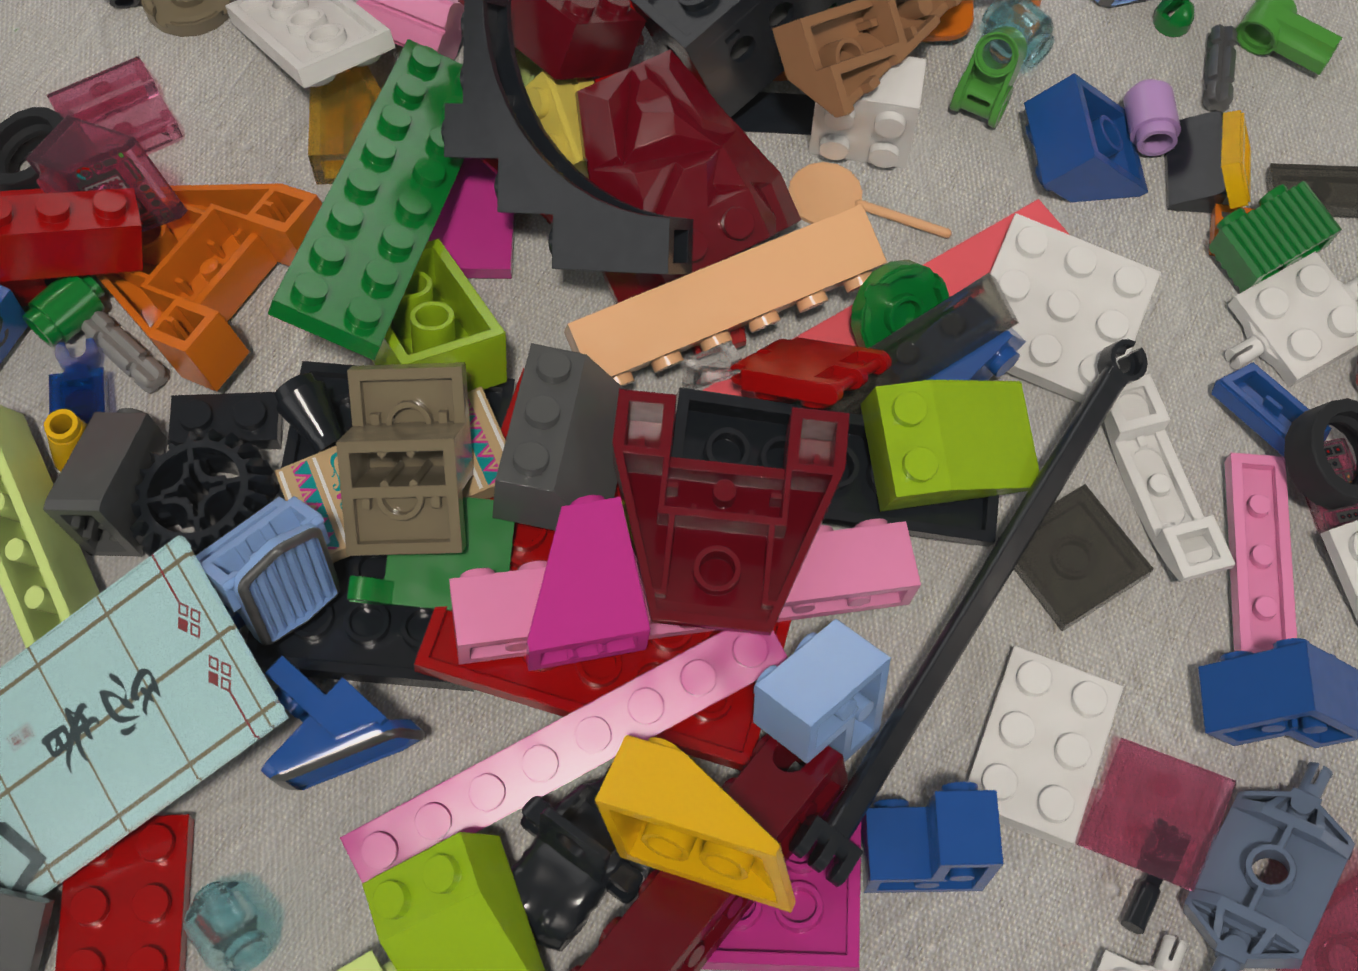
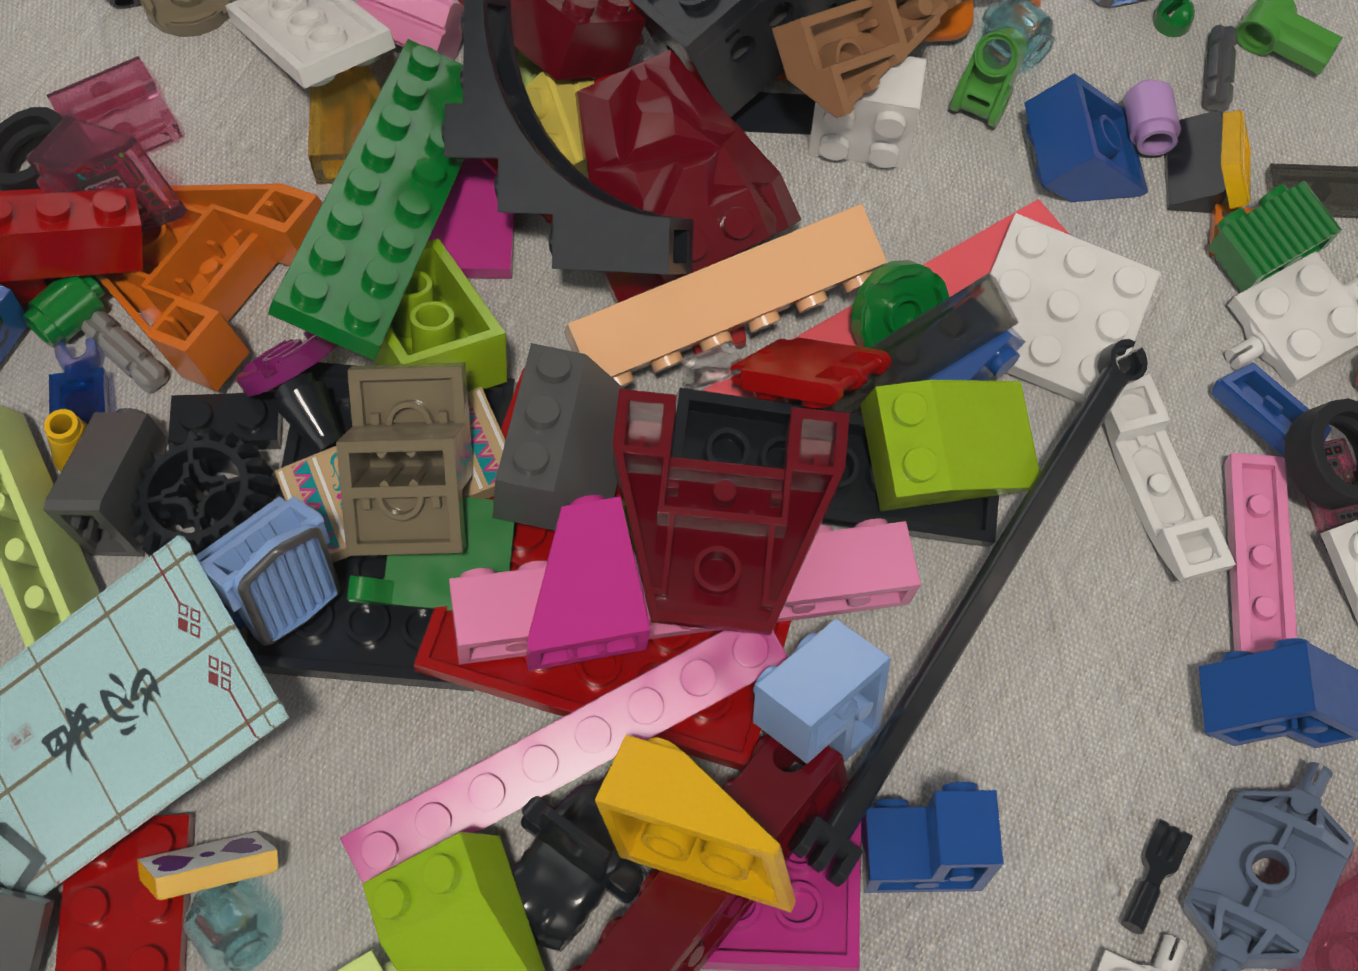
(207, 865): none -> tile
(282, 363): none -> magenta tile
(336, 733): blue piece -> none
(829, 189): light nougat piece -> none
(1044, 744): white plate -> none
(1079, 559): clear smoke tile -> none
(1157, 814): clear pink slope -> none

